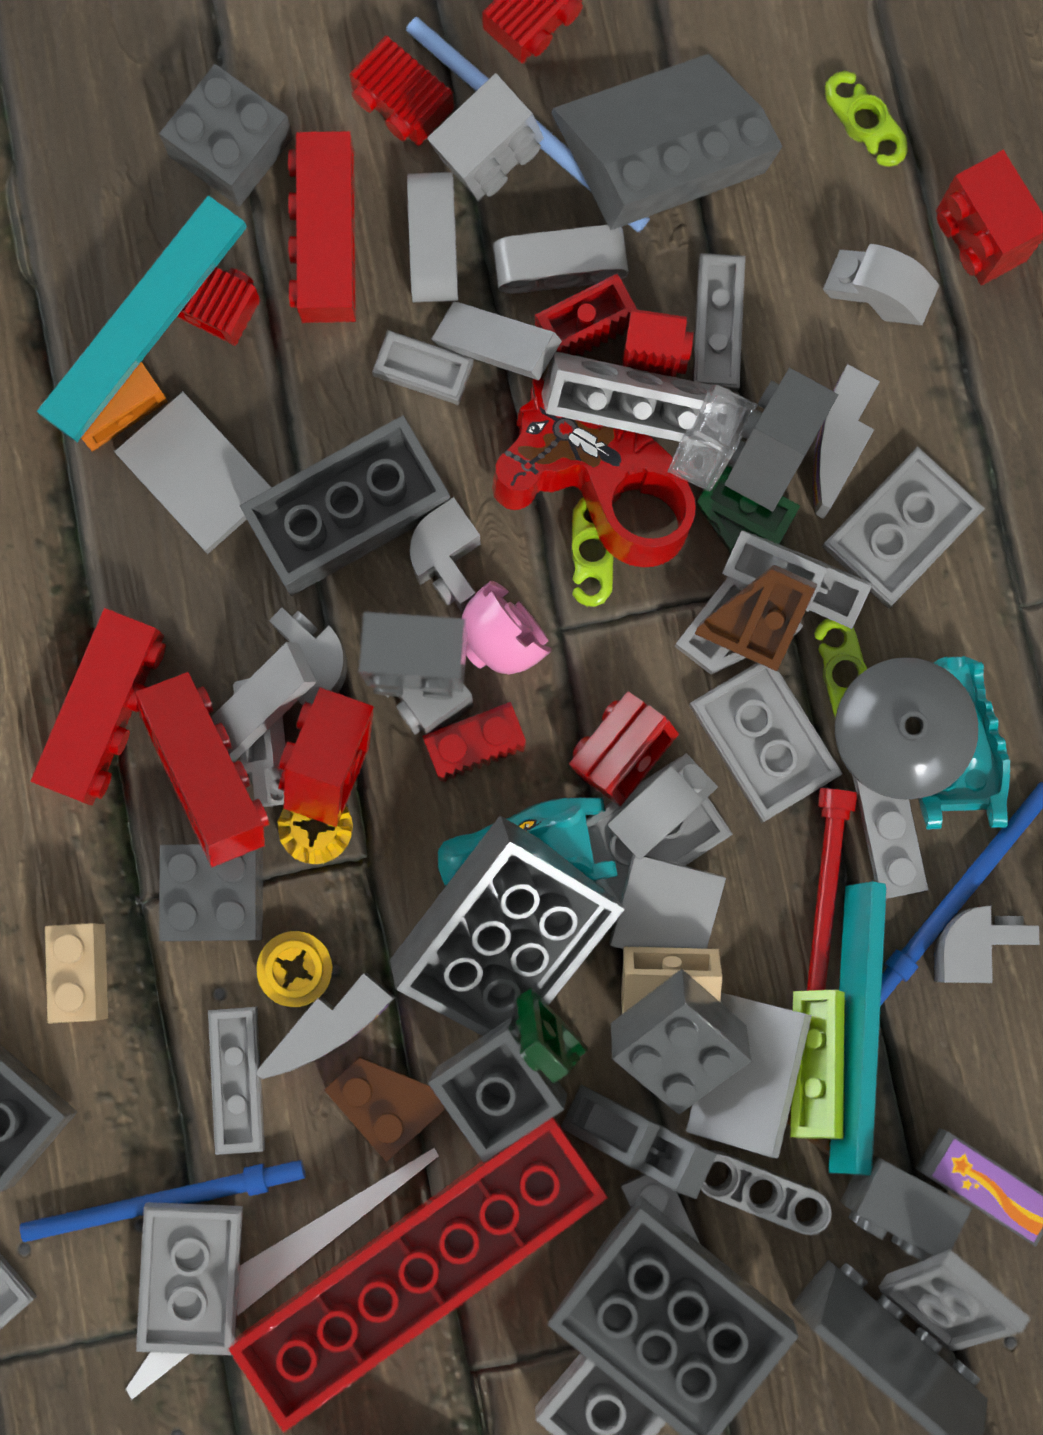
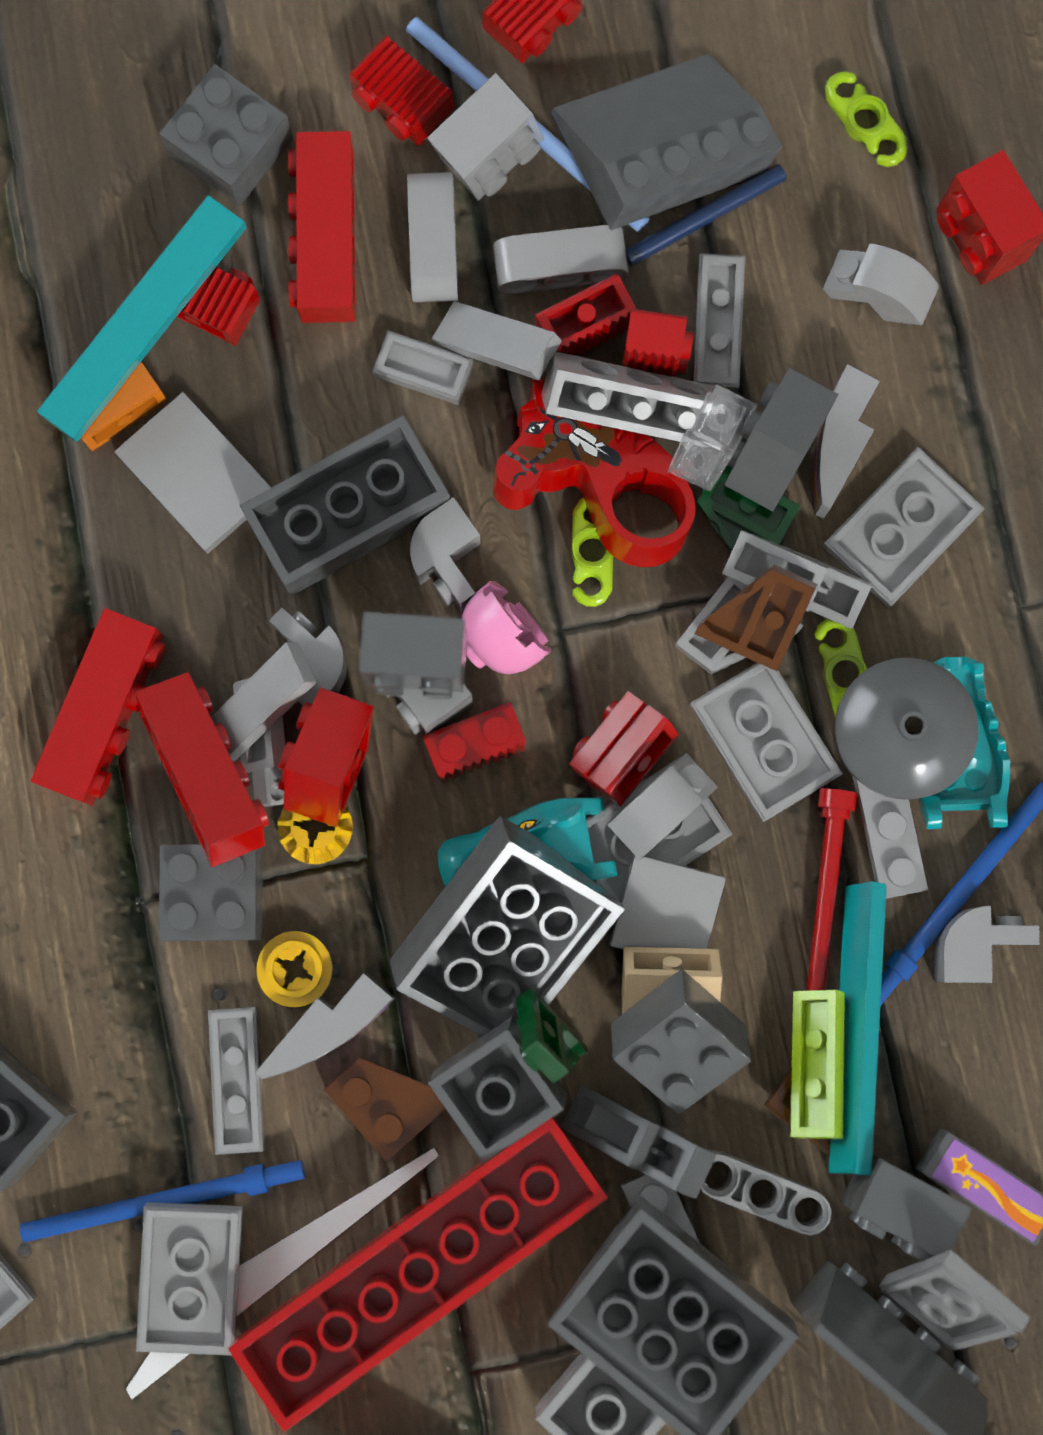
(76, 973): tan brick -> none
(705, 214): none -> dark blue bar
(756, 1101): light grey tile -> none

